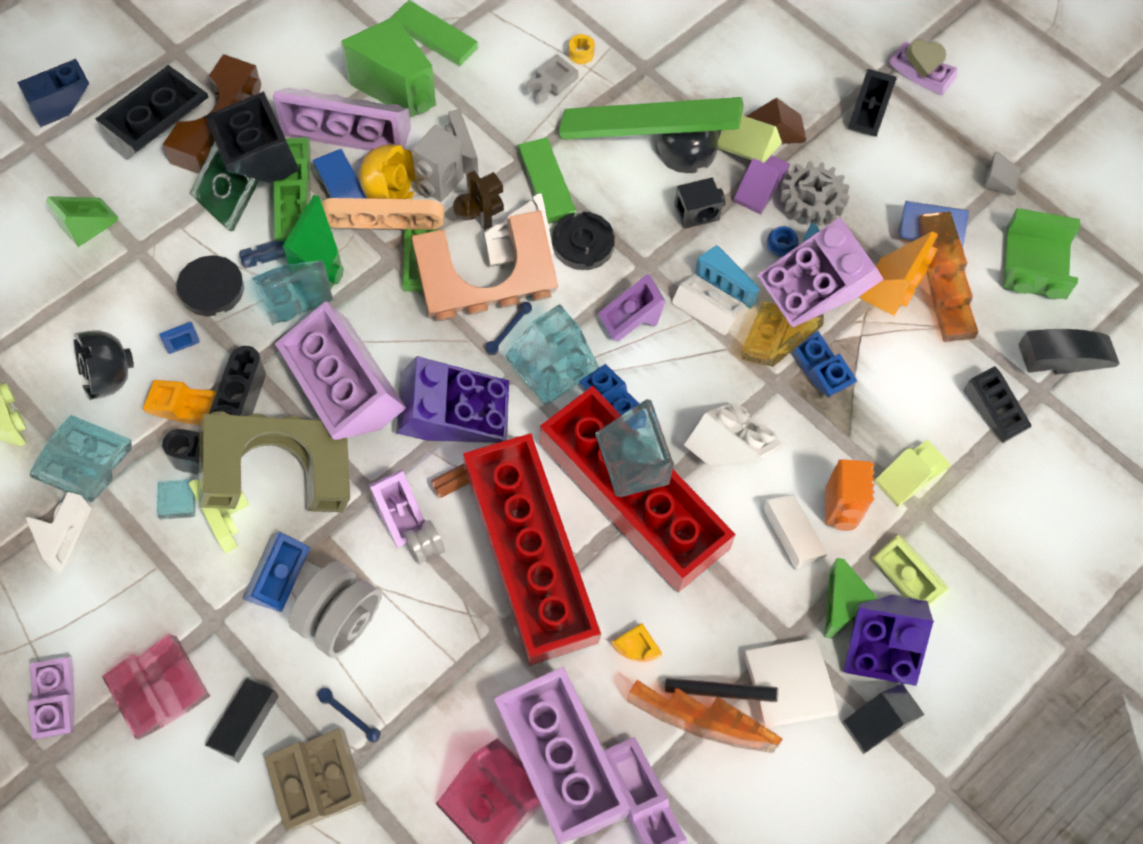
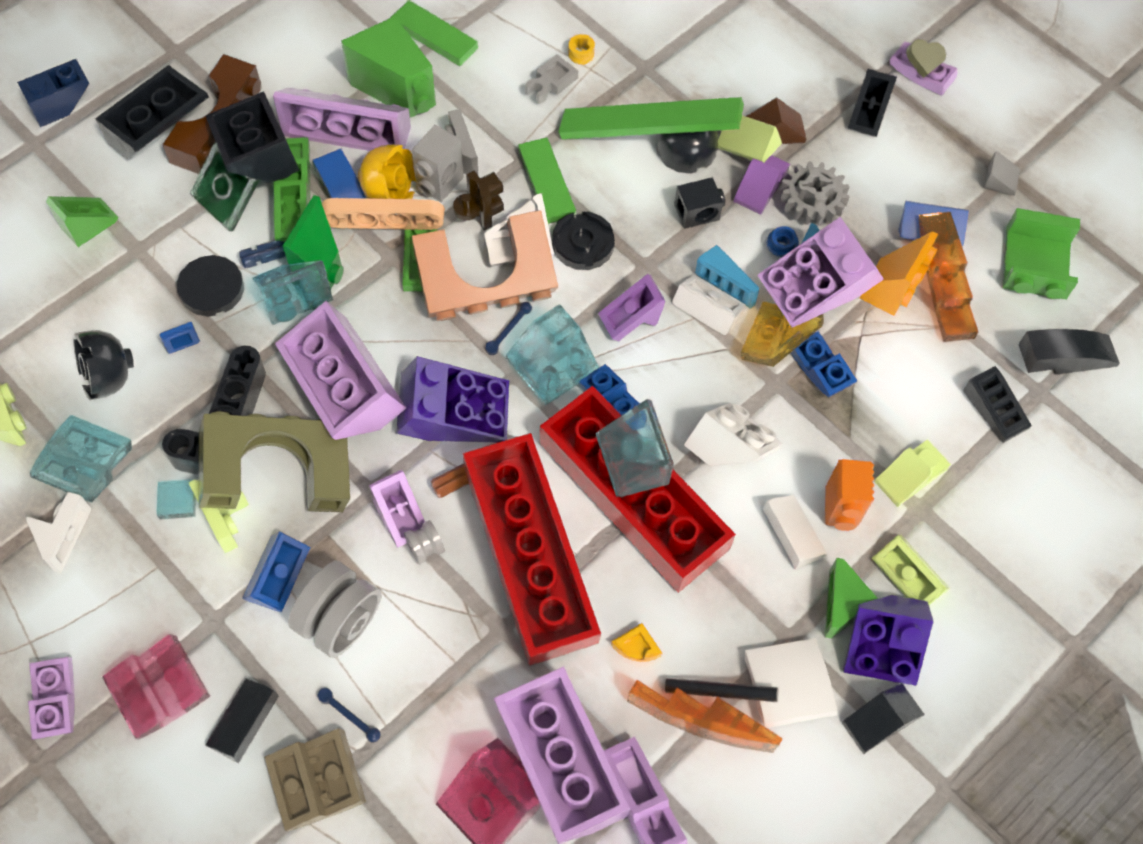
(178, 402): light orange slope -> none

